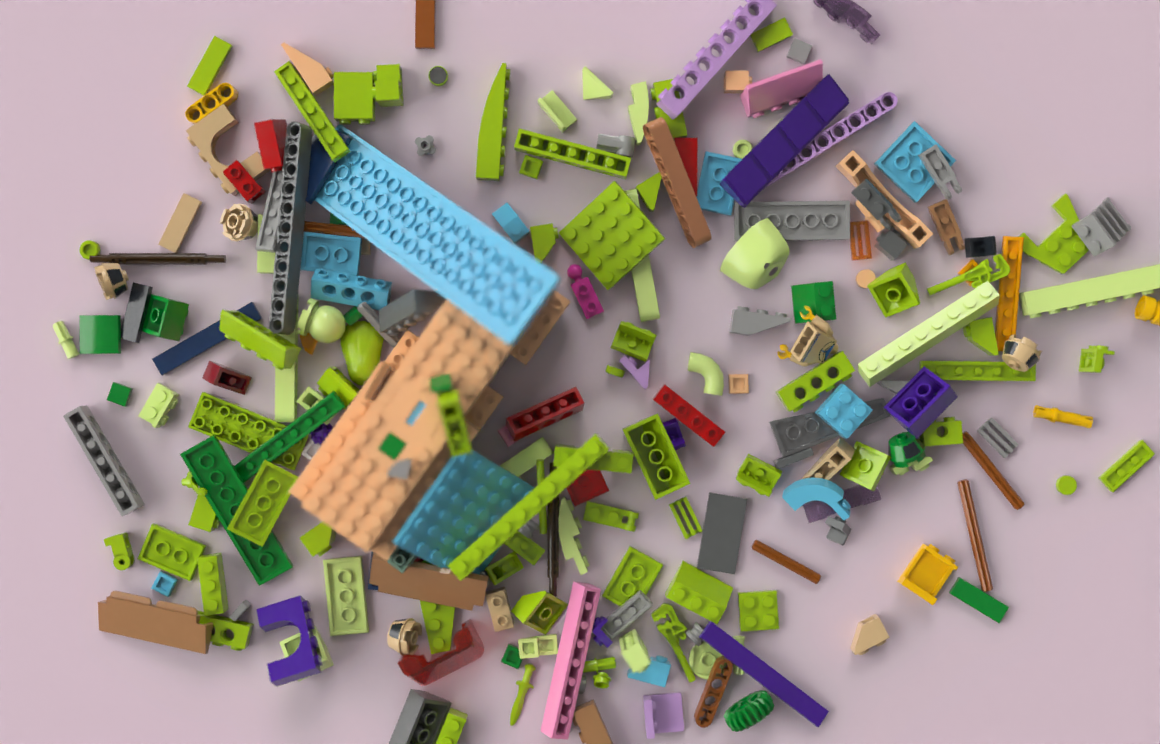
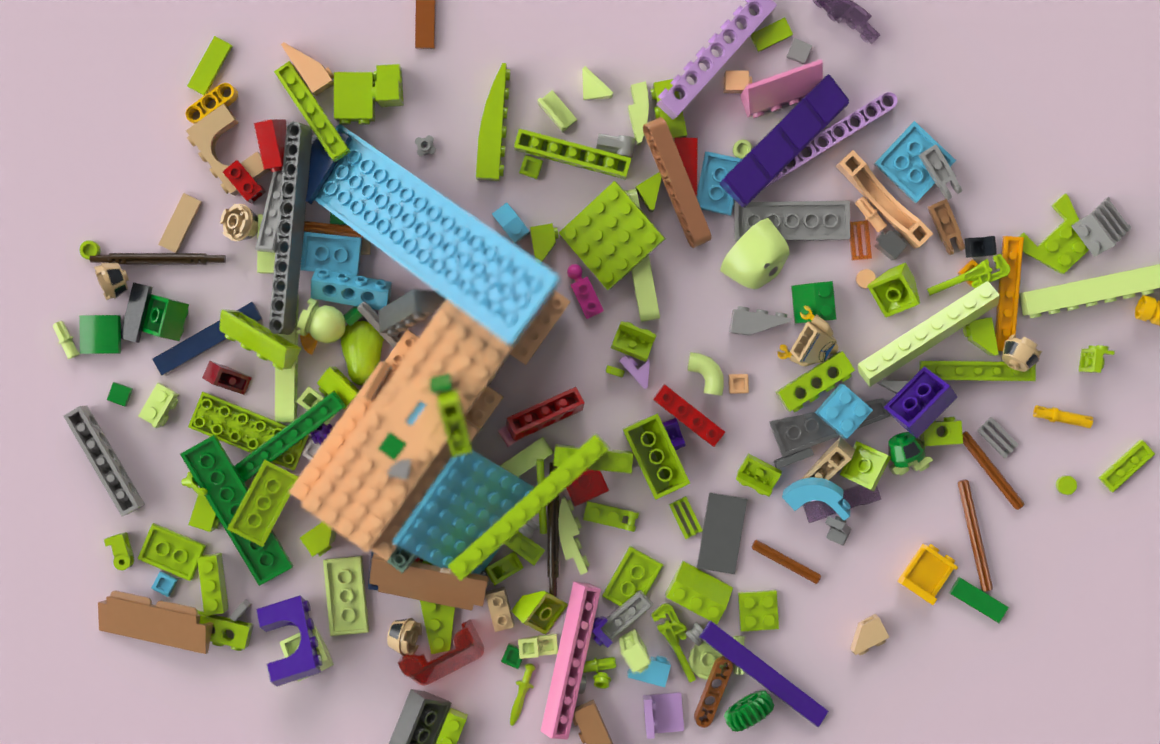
(438, 76): flat silver tile -> none
(876, 203): dark grey hinge -> none

